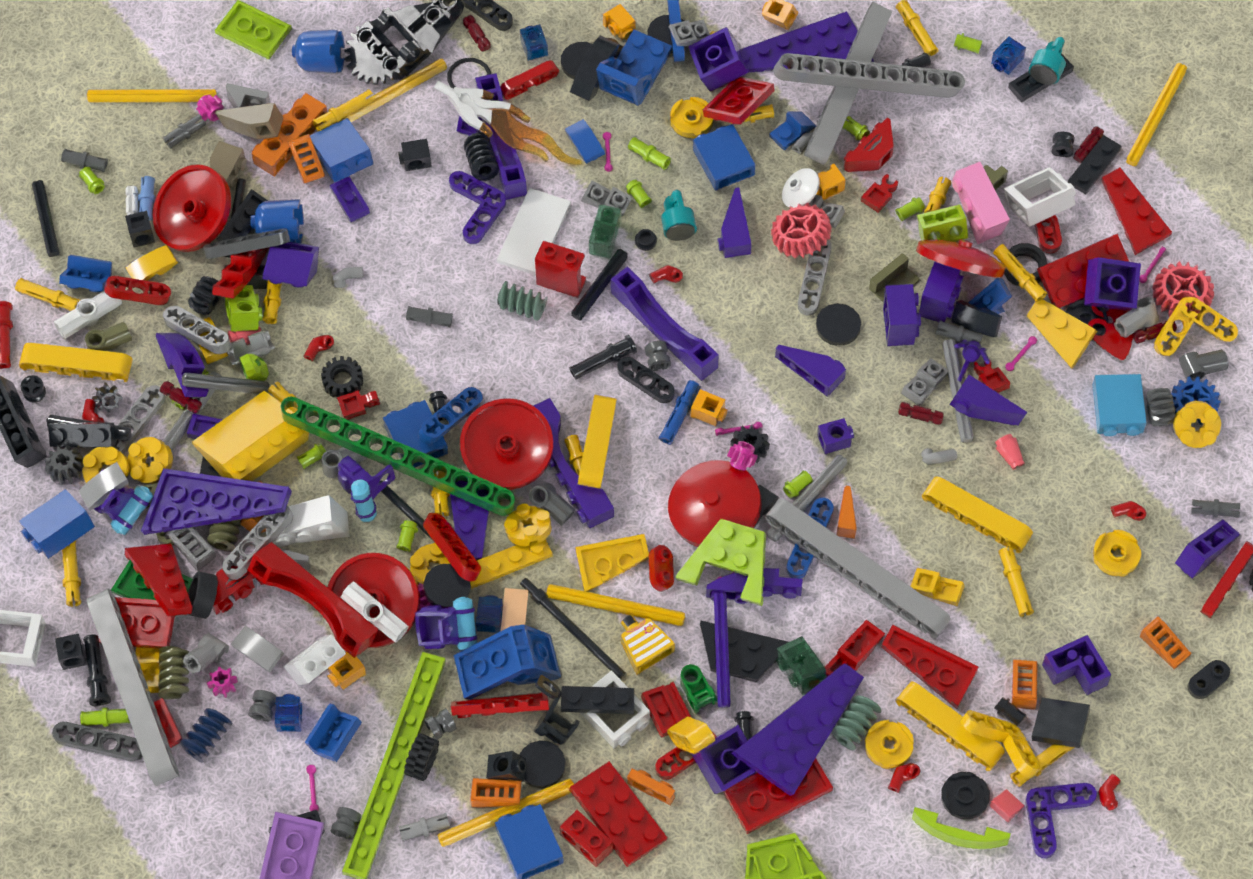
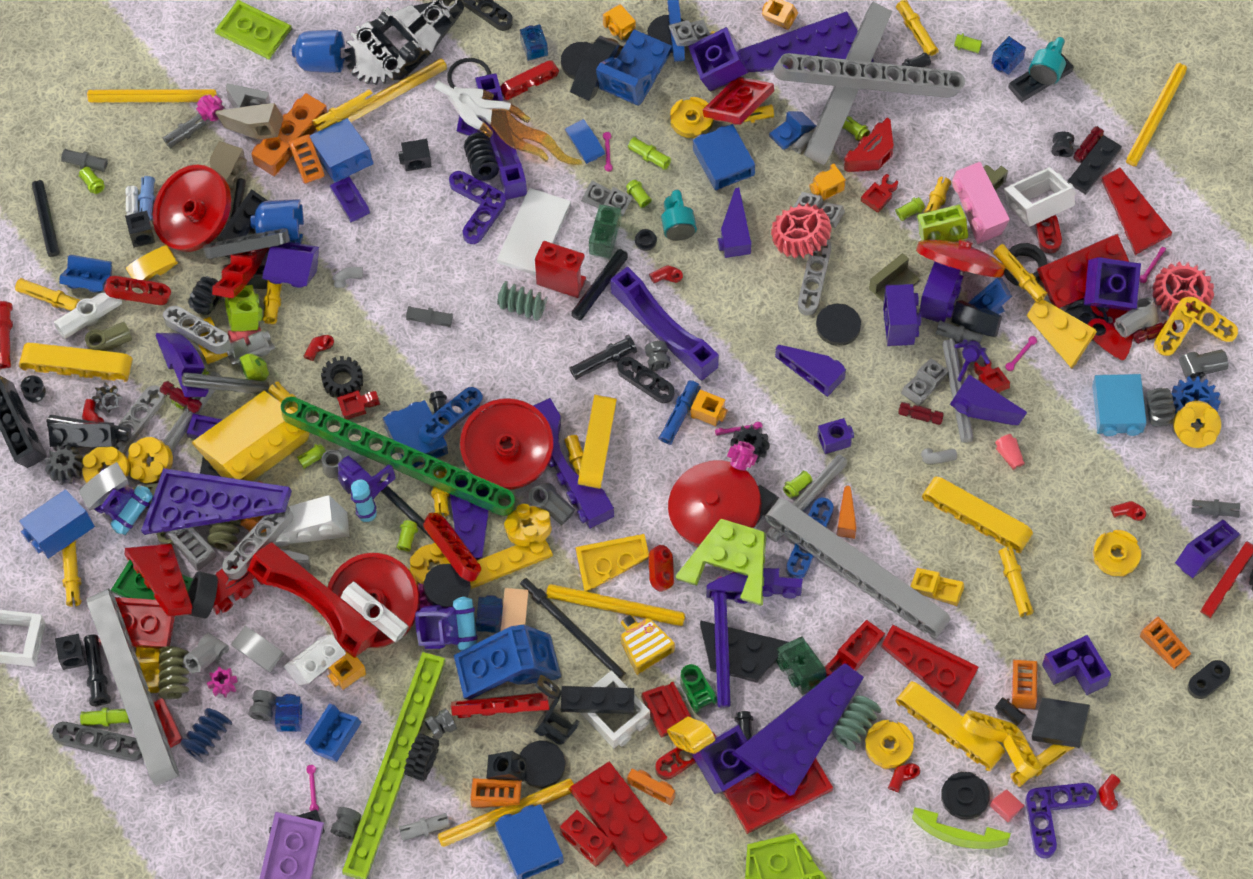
(476, 33): dark red axle -> none
(800, 188): white dish -> none

